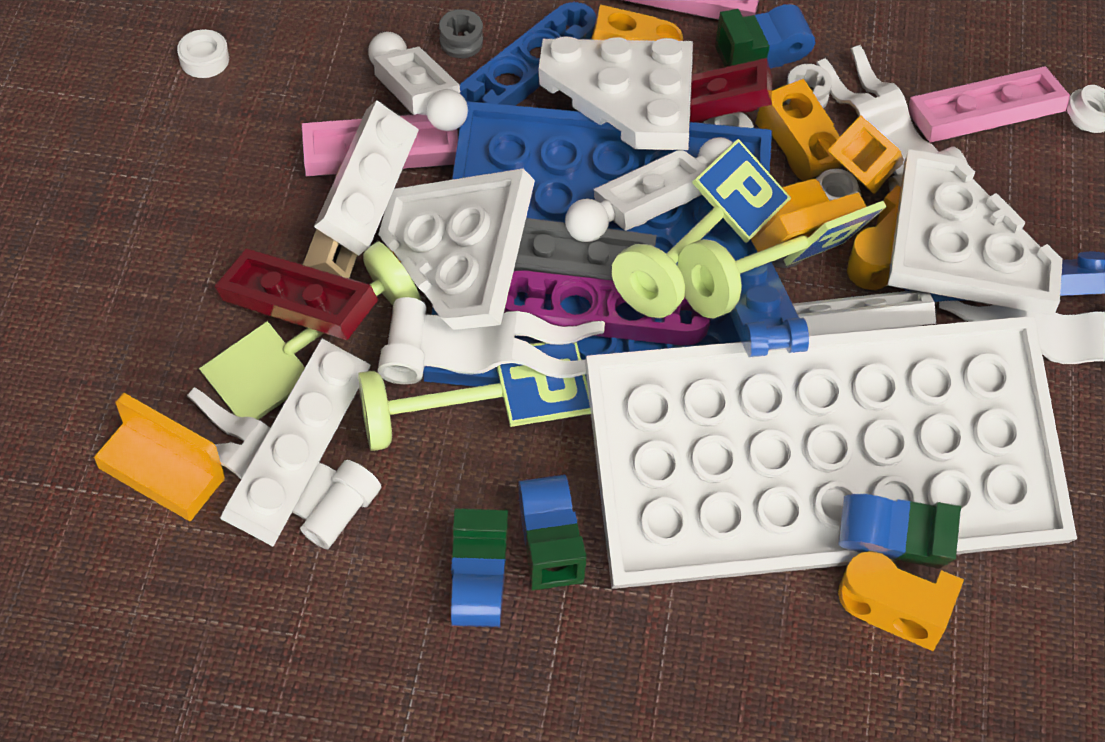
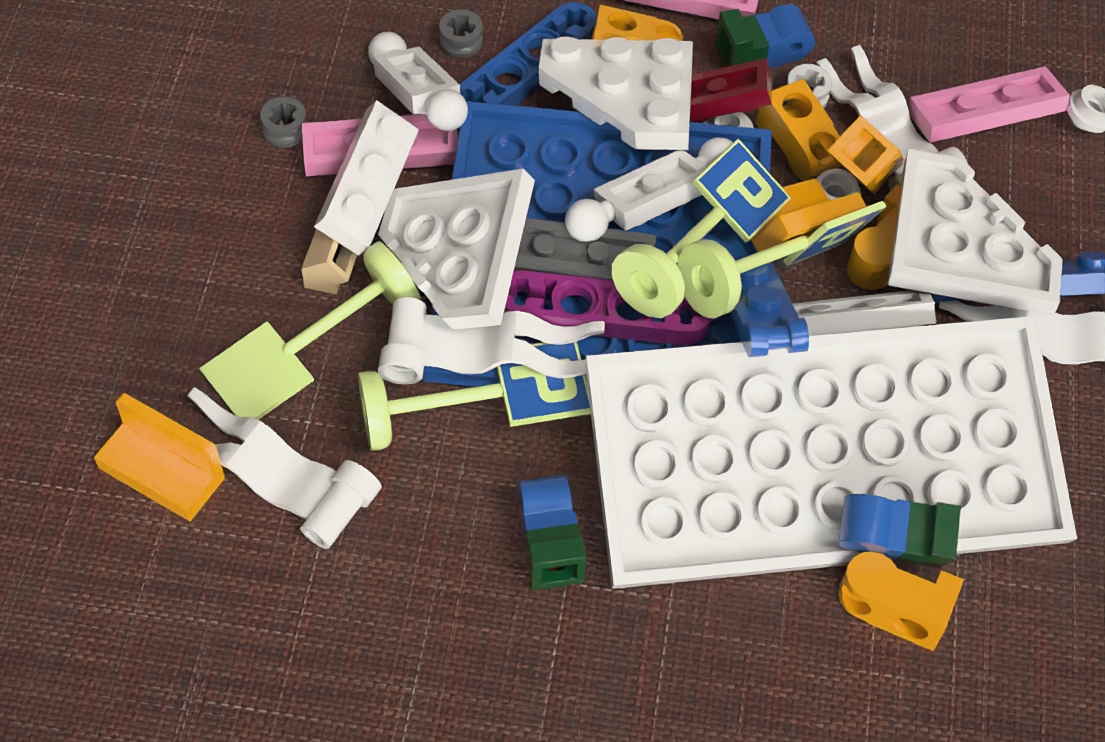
(203, 53): white tile -> none
(278, 109): none -> dark grey bush
(295, 443): white plate -> none
(297, 293): dark red plate -> none
(478, 566): leg -> none

